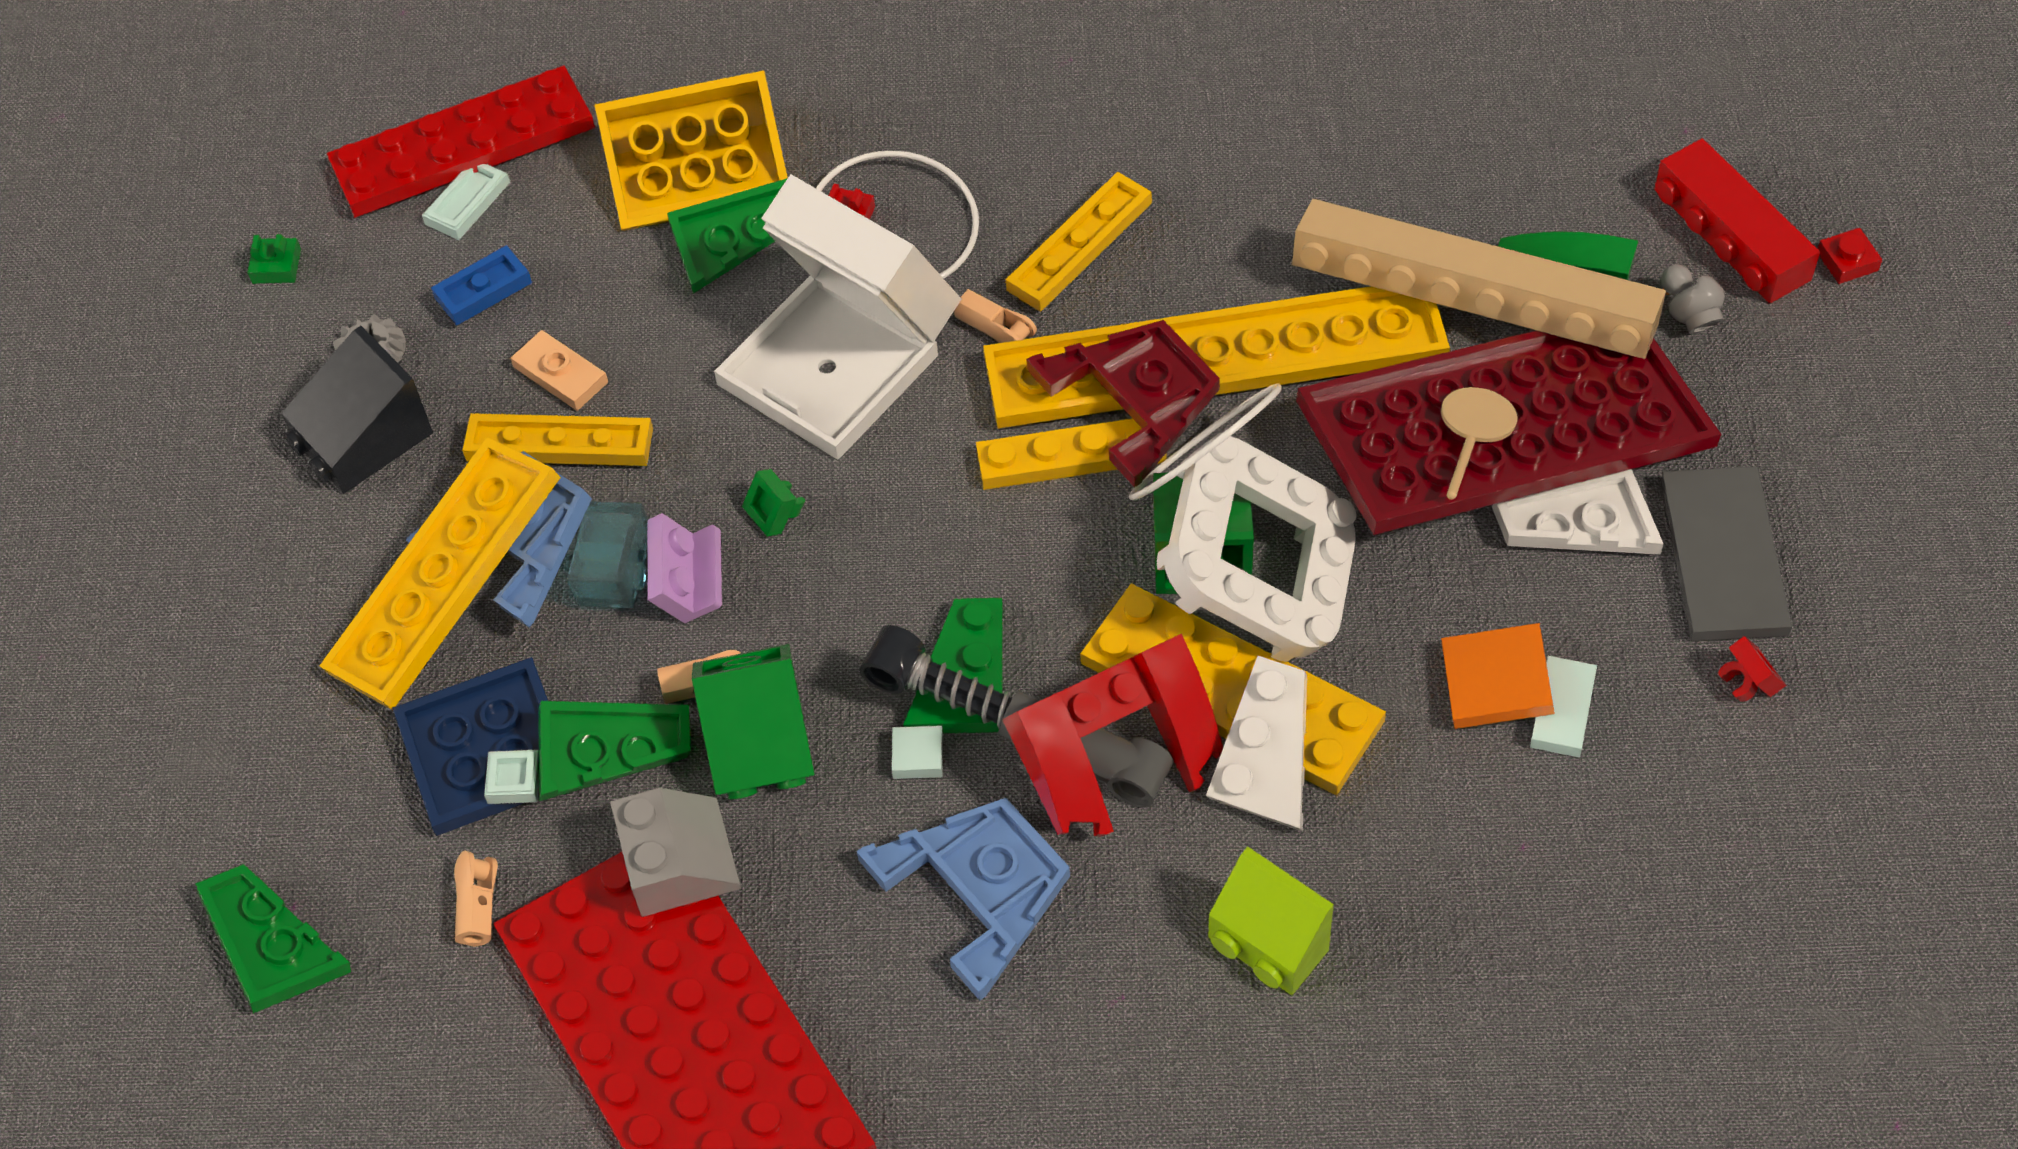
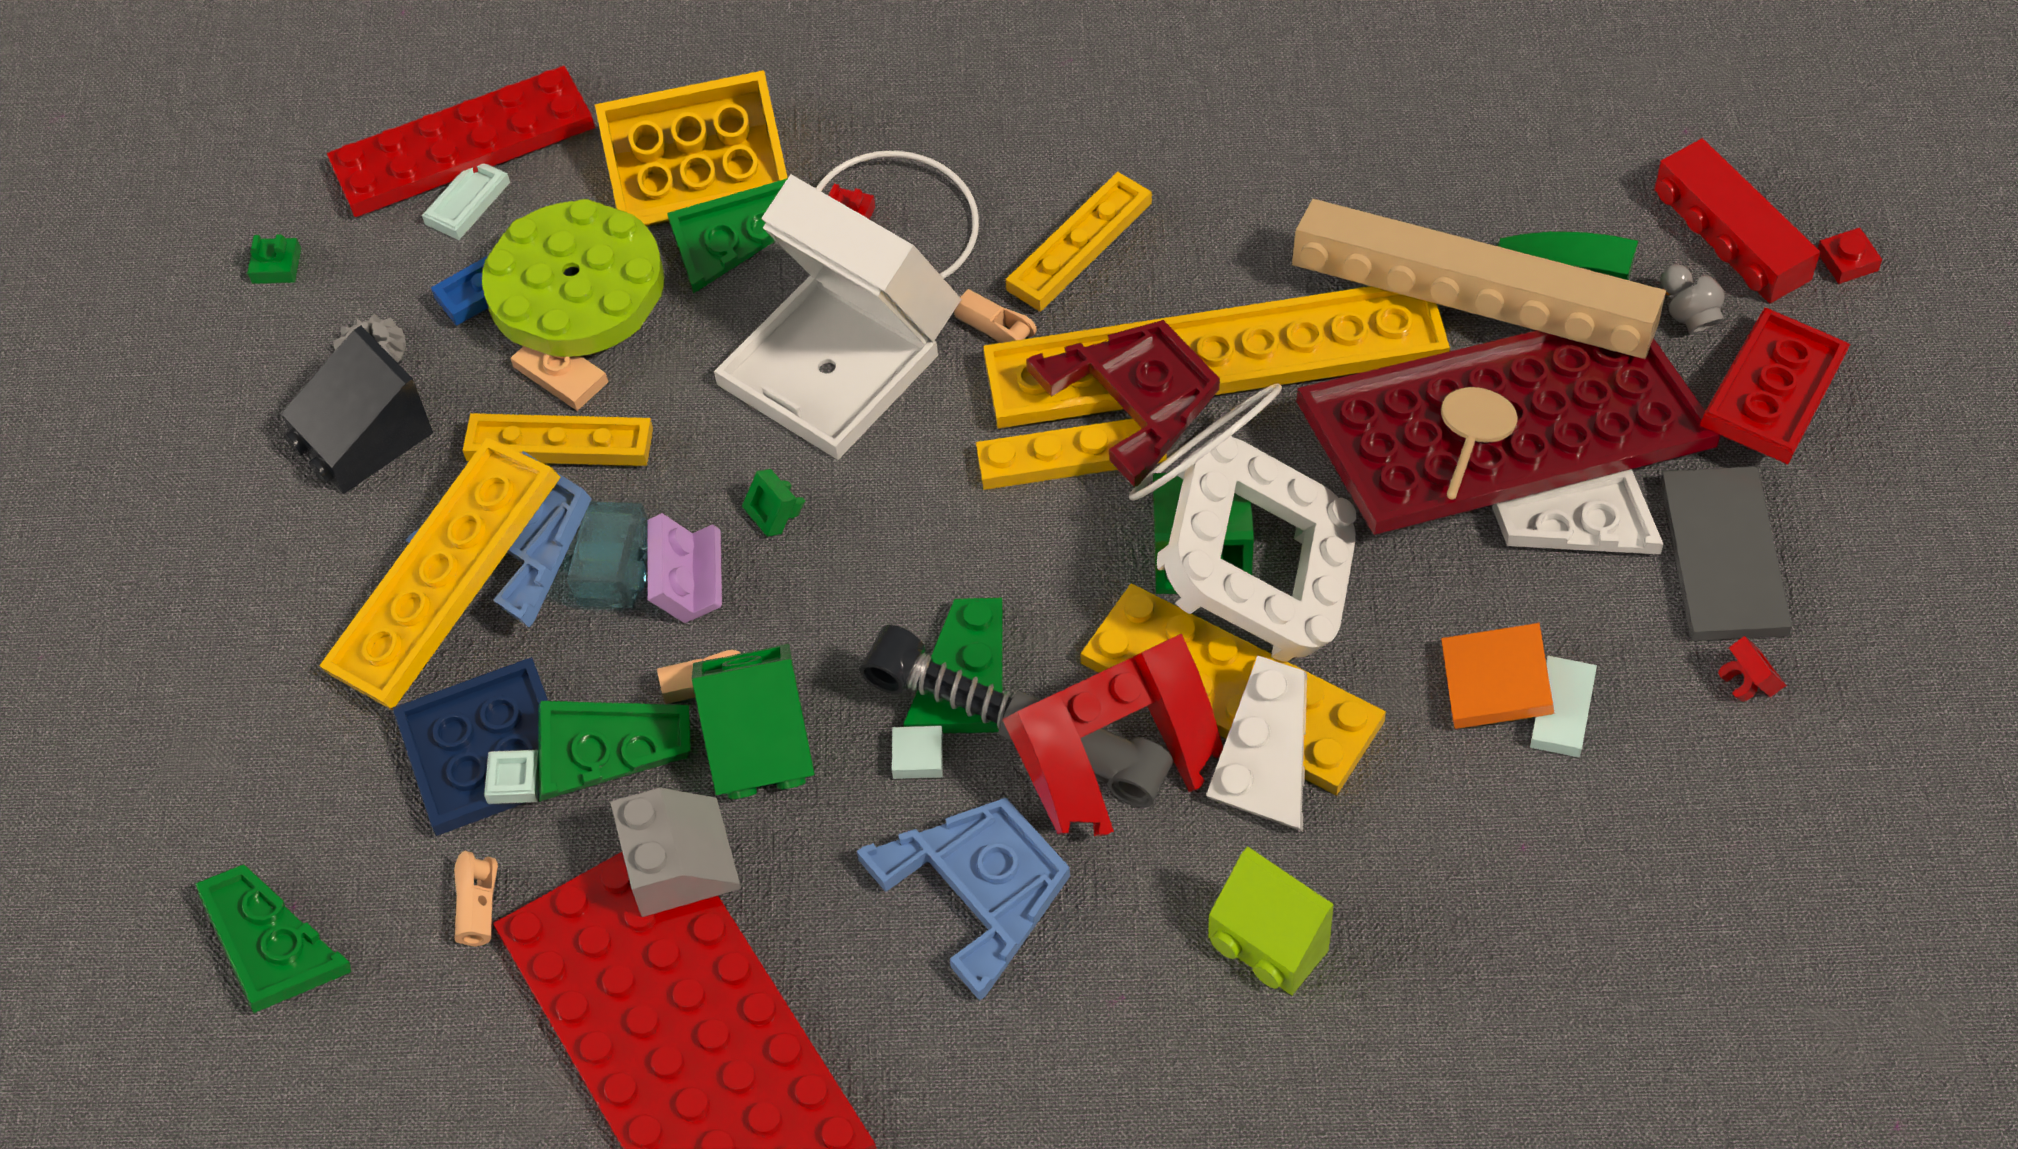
(573, 278): none -> lime piece
(1775, 385): none -> red tile

